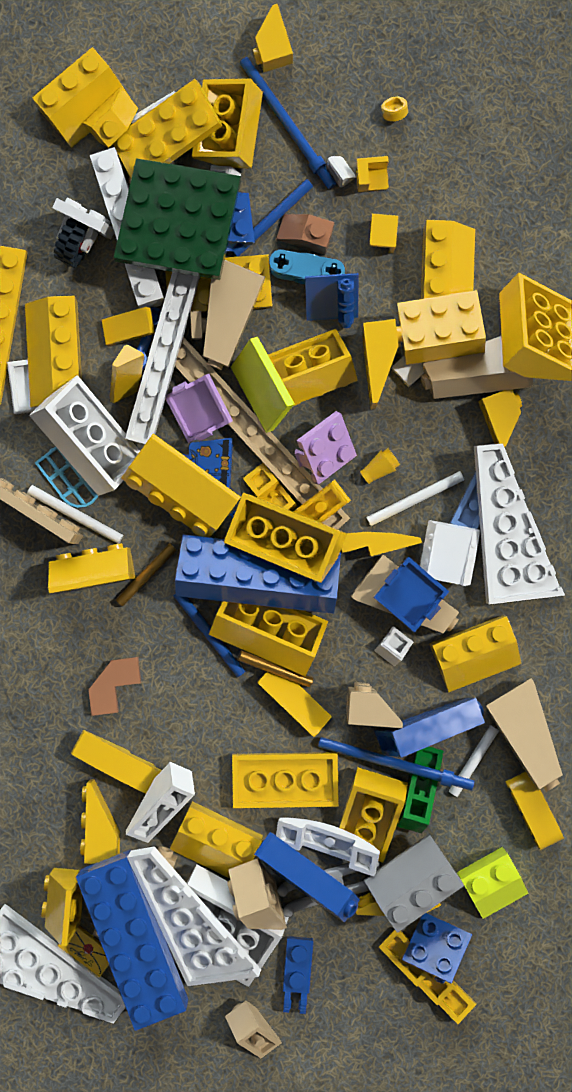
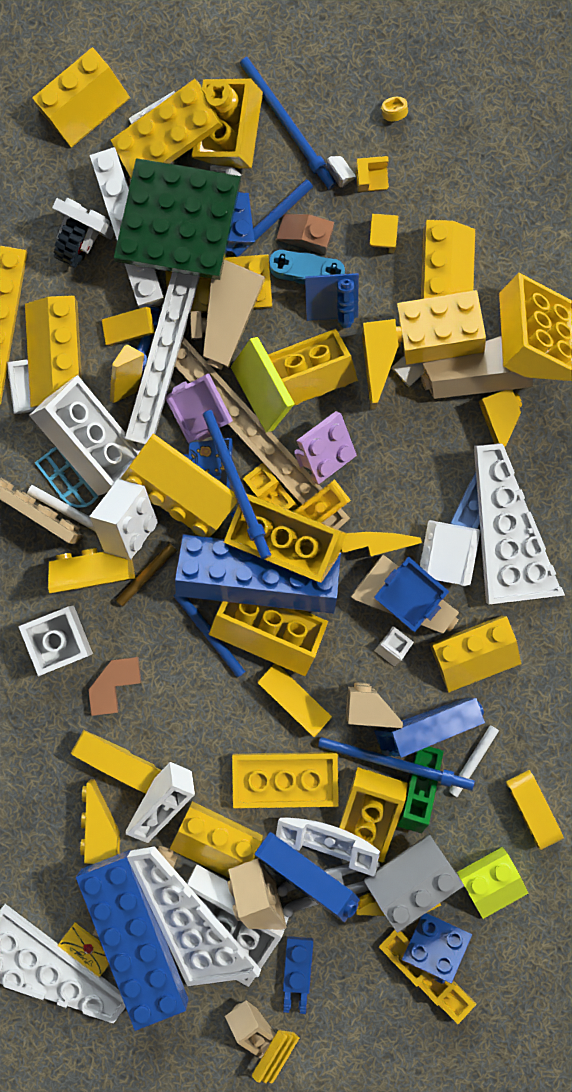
(55, 640): none -> white brick
(63, 904): yellow slope -> none
(112, 118): yellow slope -> none
(124, 519): none -> white brick
(228, 97): none -> yellow wheel
(256, 530): none -> blue bar
(272, 42): yellow slope -> none
(274, 668): pearl gold bar -> none
(275, 1056): none -> yellow tile
(380, 466): yellow cone -> none
(415, 498): white bar -> none
(526, 732): tan slope -> none

